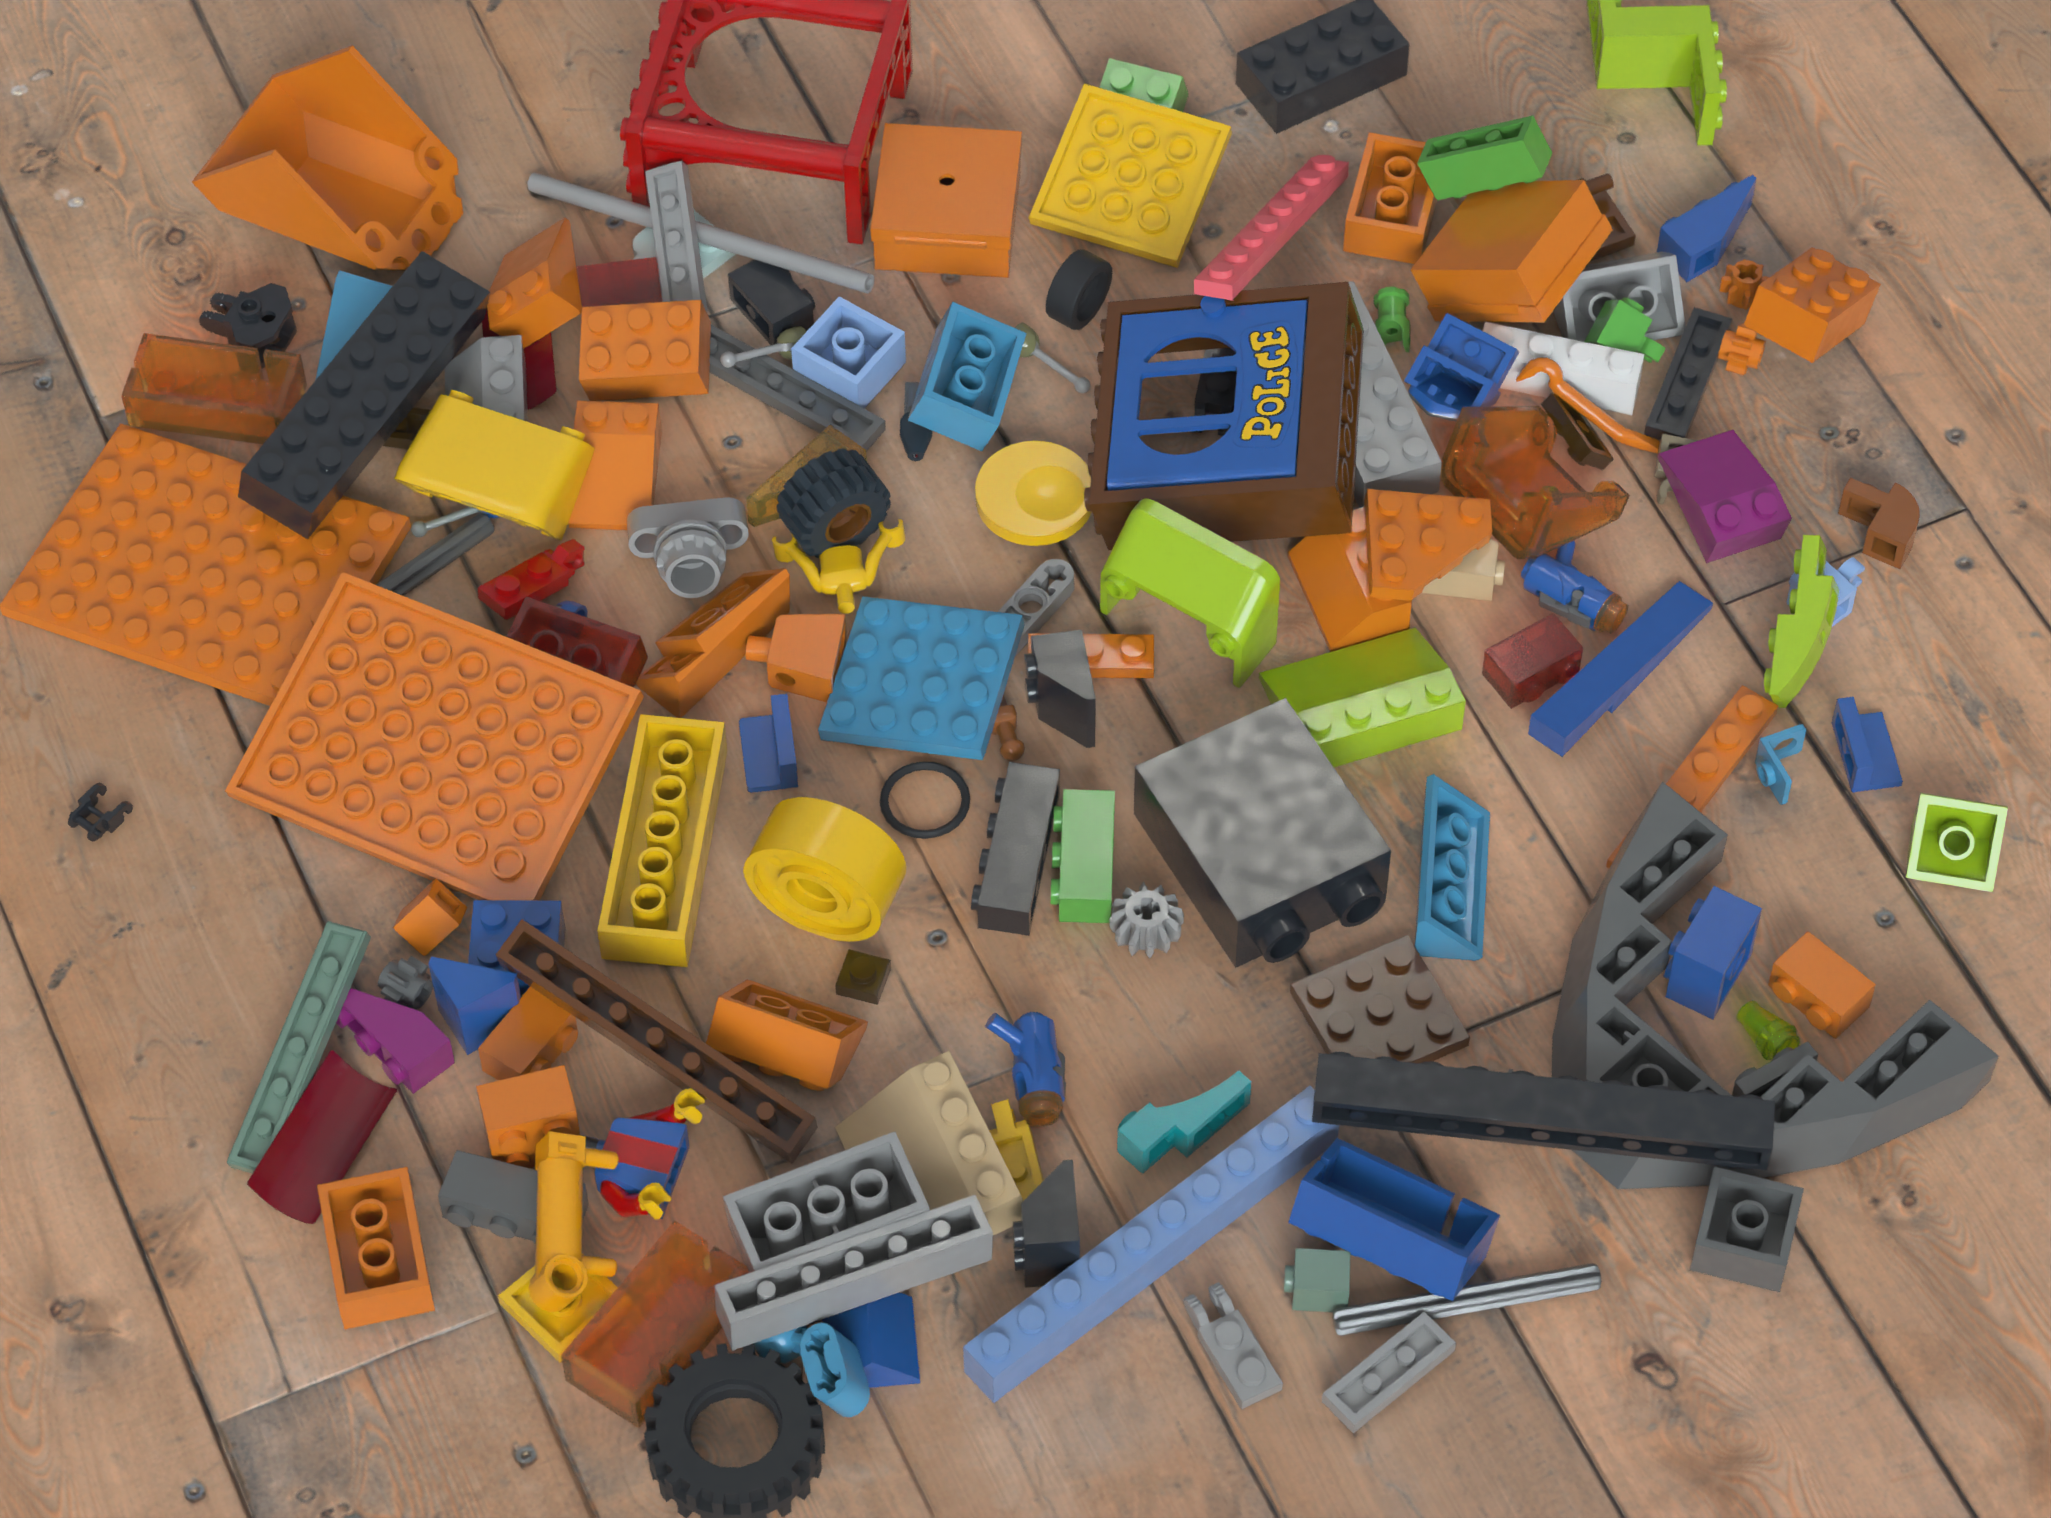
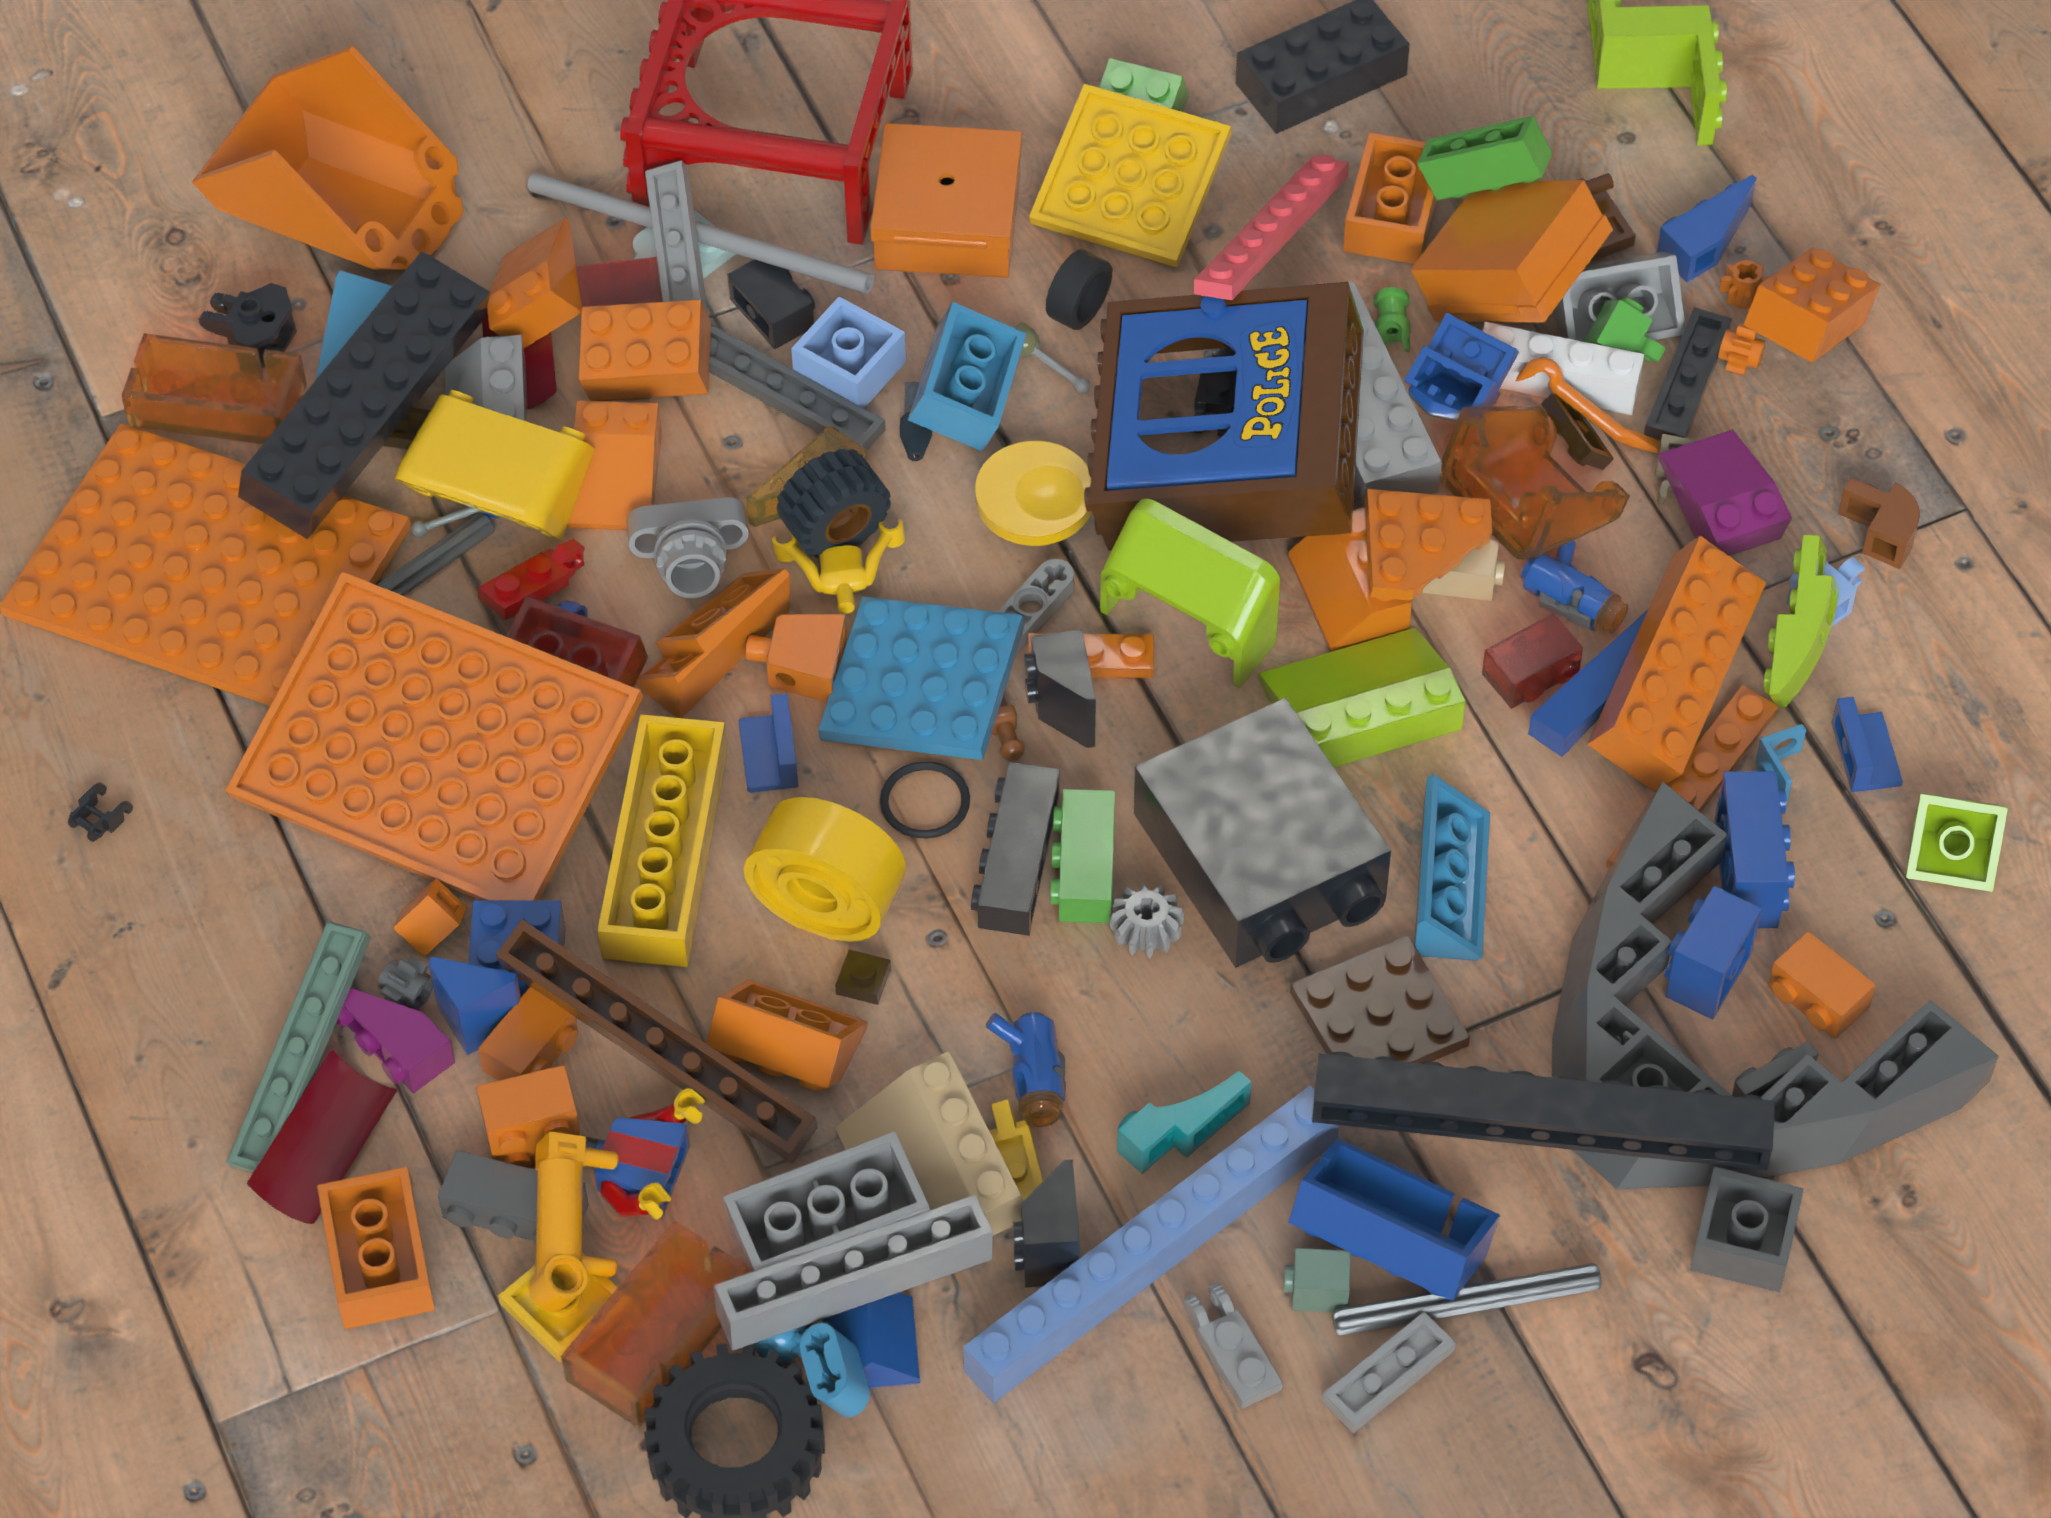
(785, 342): light grey hinge -> none
(1677, 664): none -> orange brick
(1756, 843): none -> blue brick
(1767, 1030): clear neon green cone -> none

